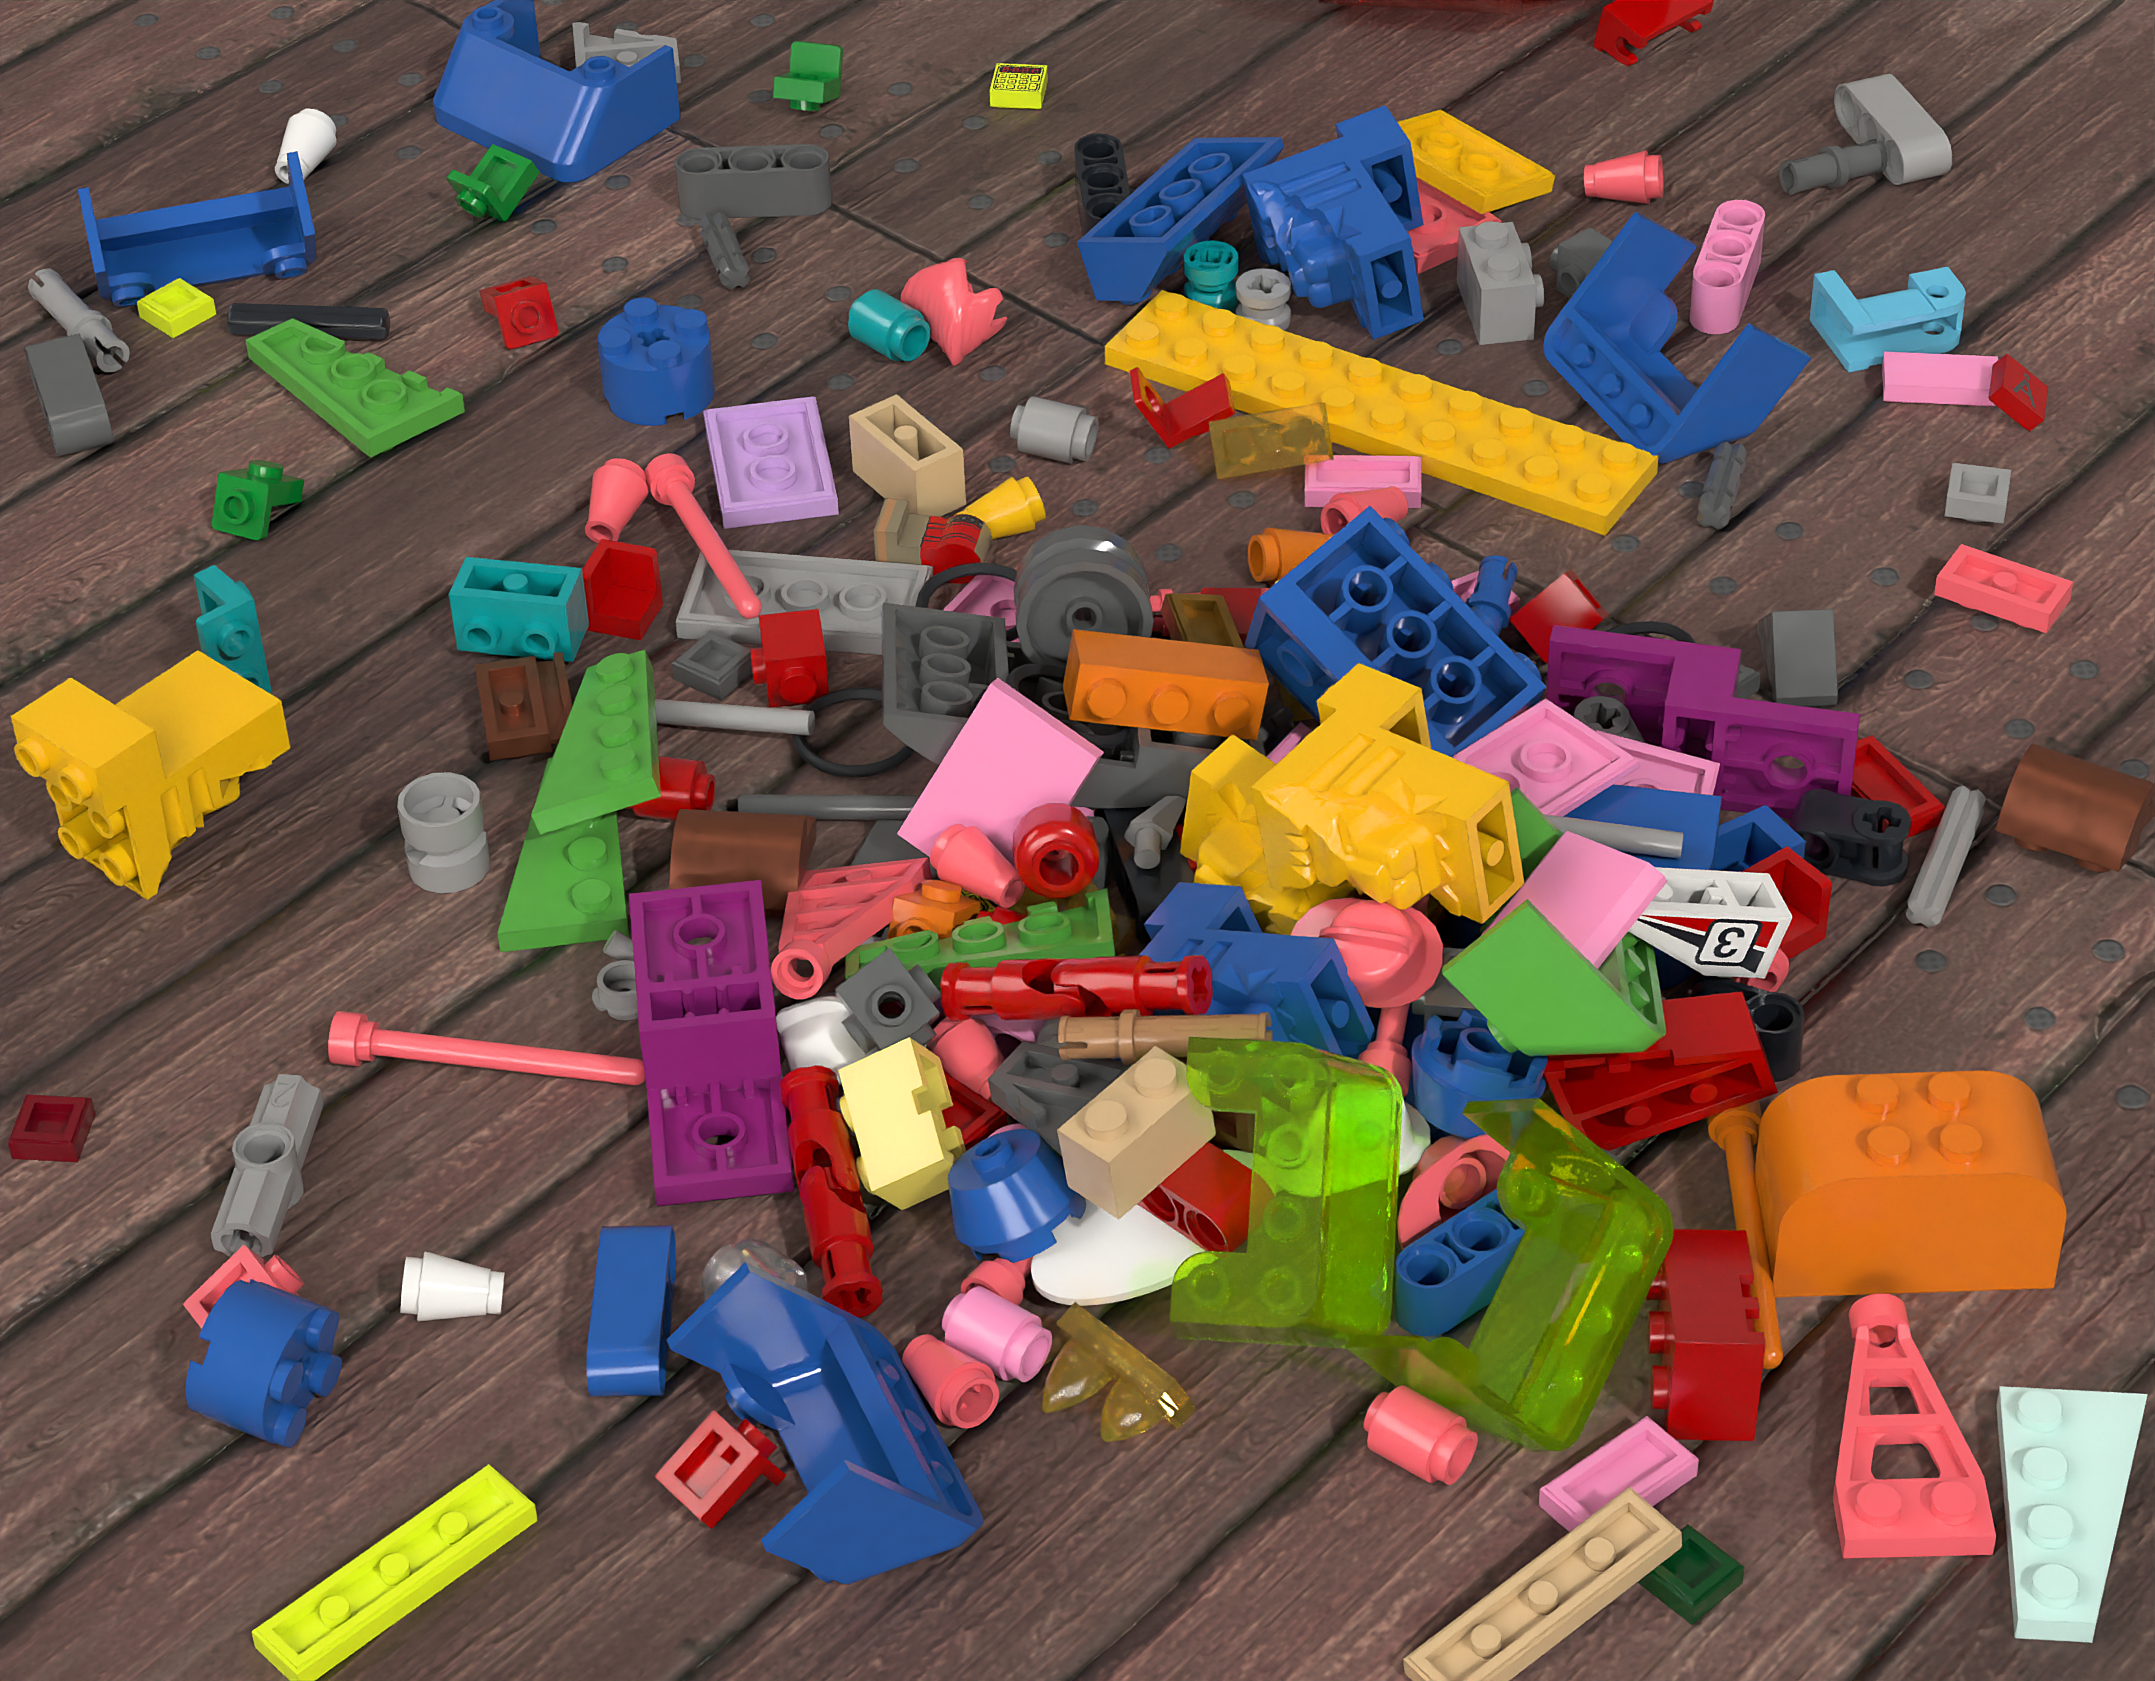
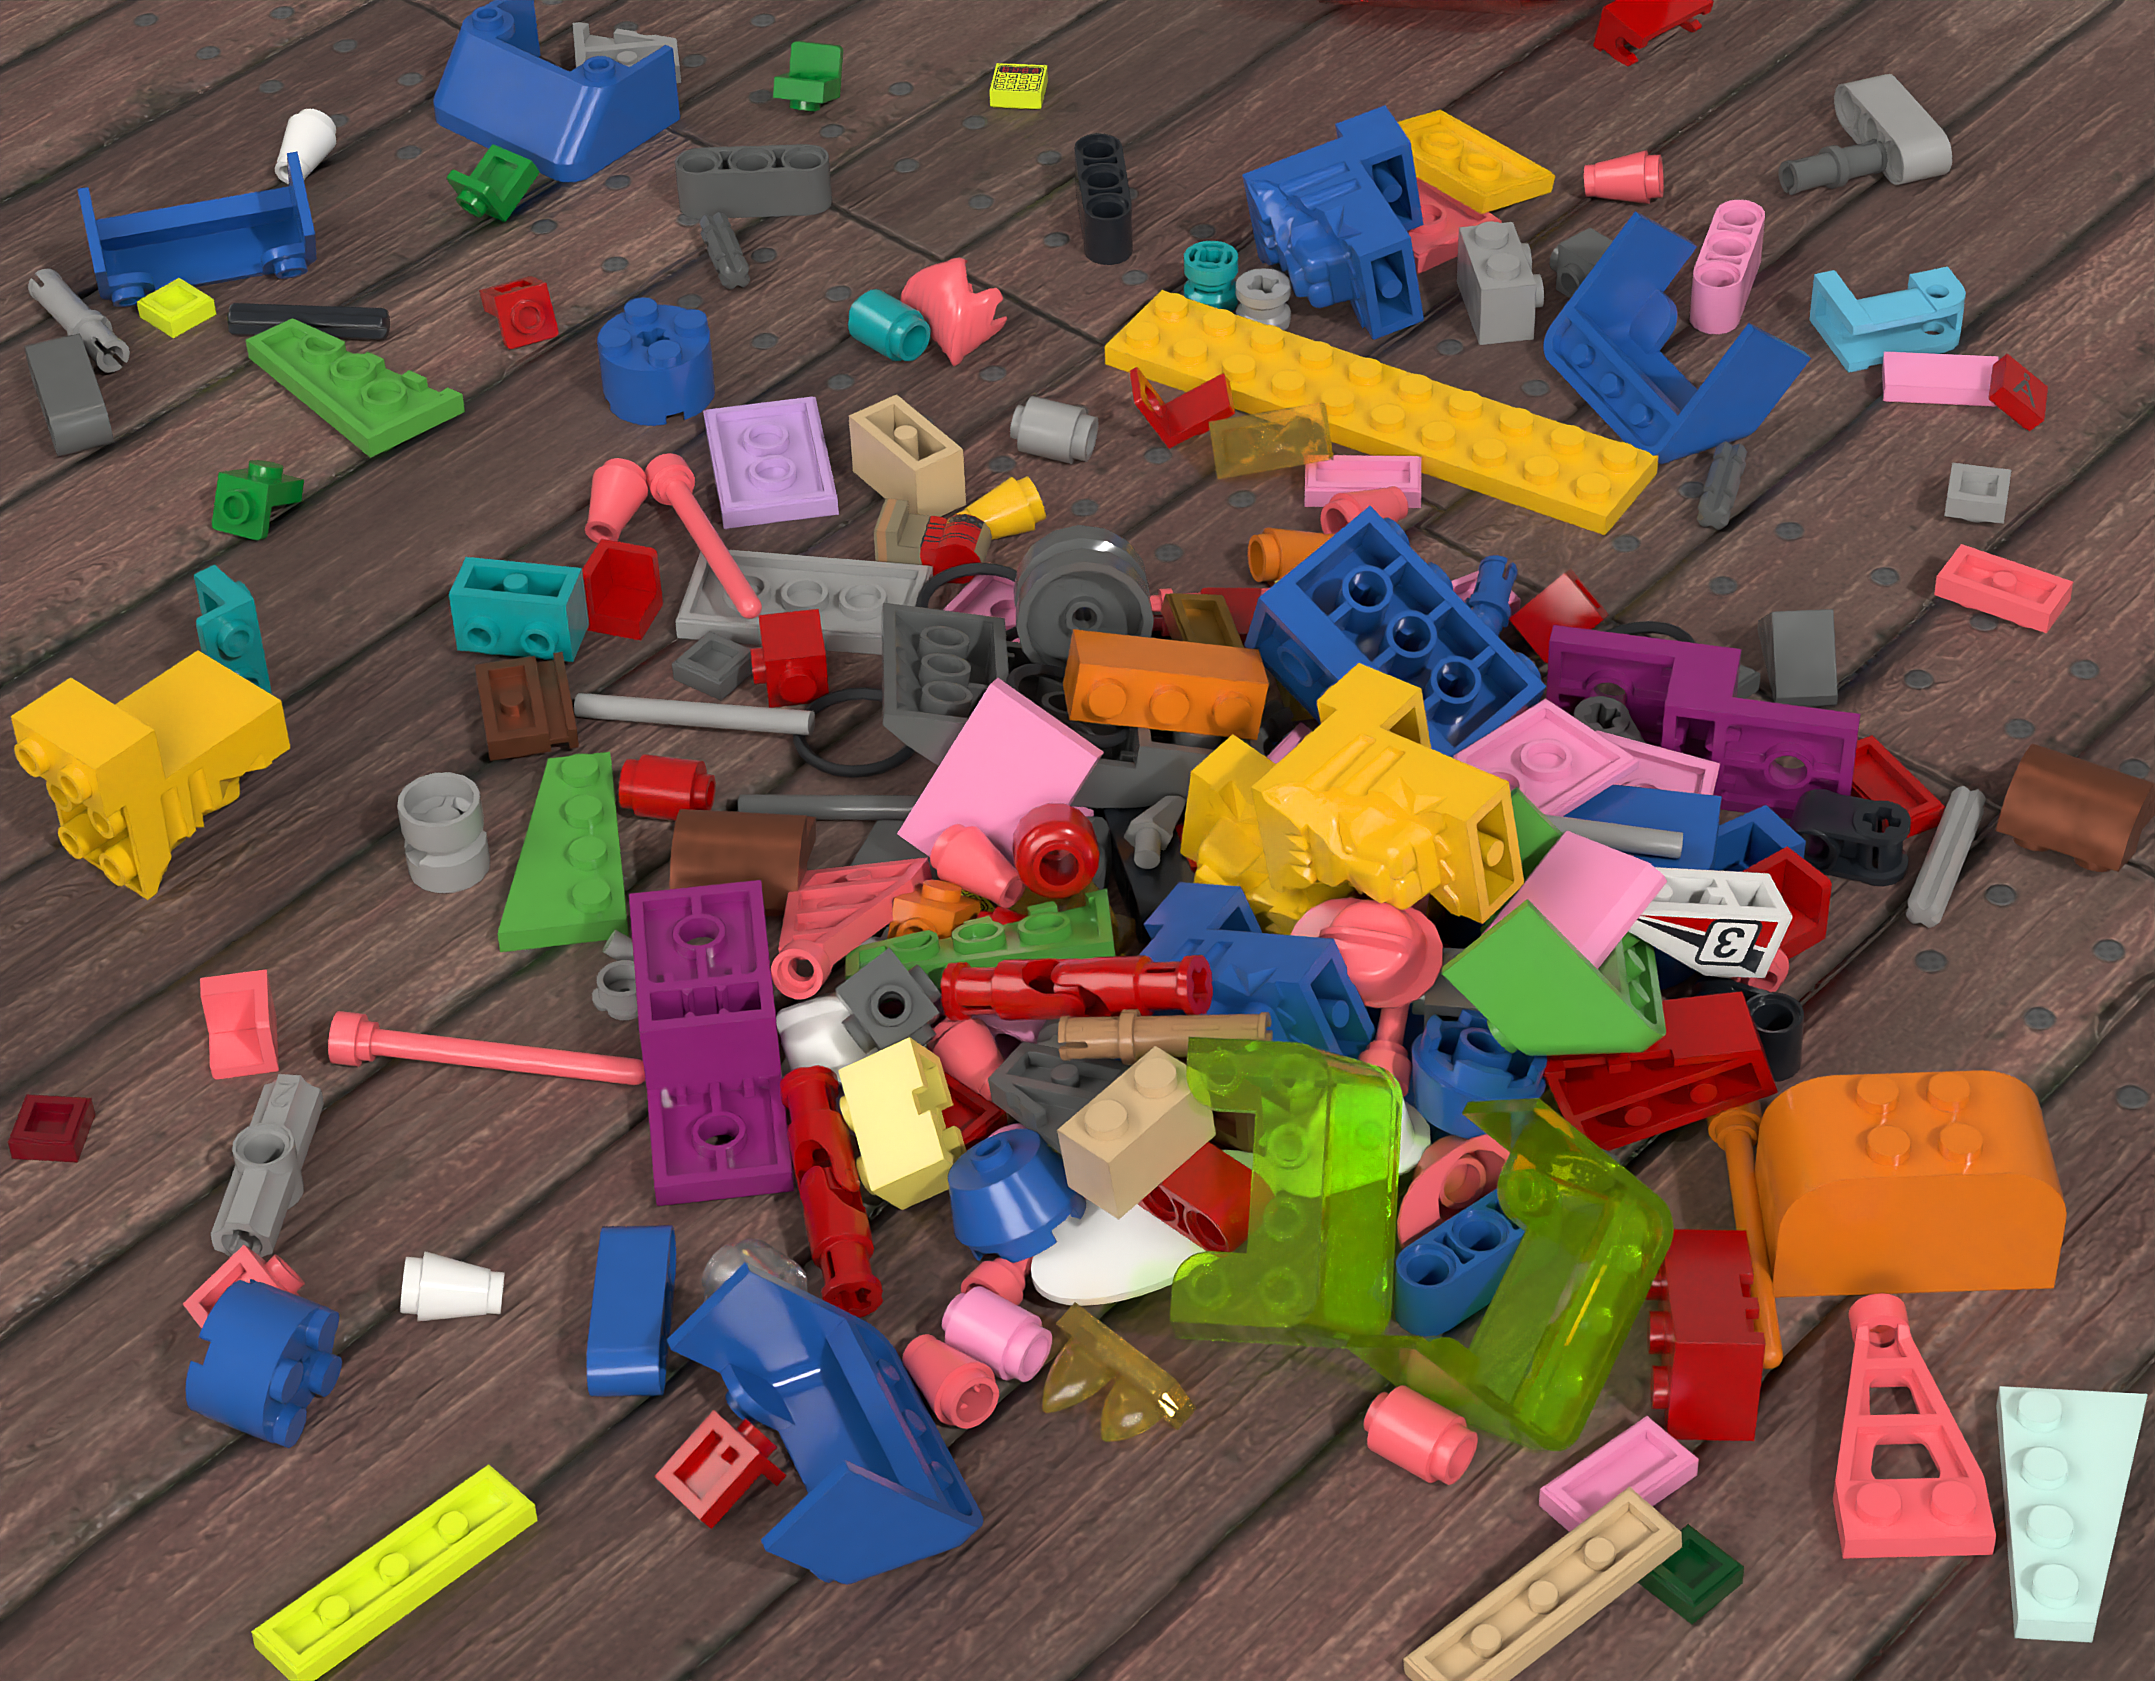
(240, 1024): none -> coral panel
(606, 748): bright green wing -> none
(1169, 213): blue slope -> none

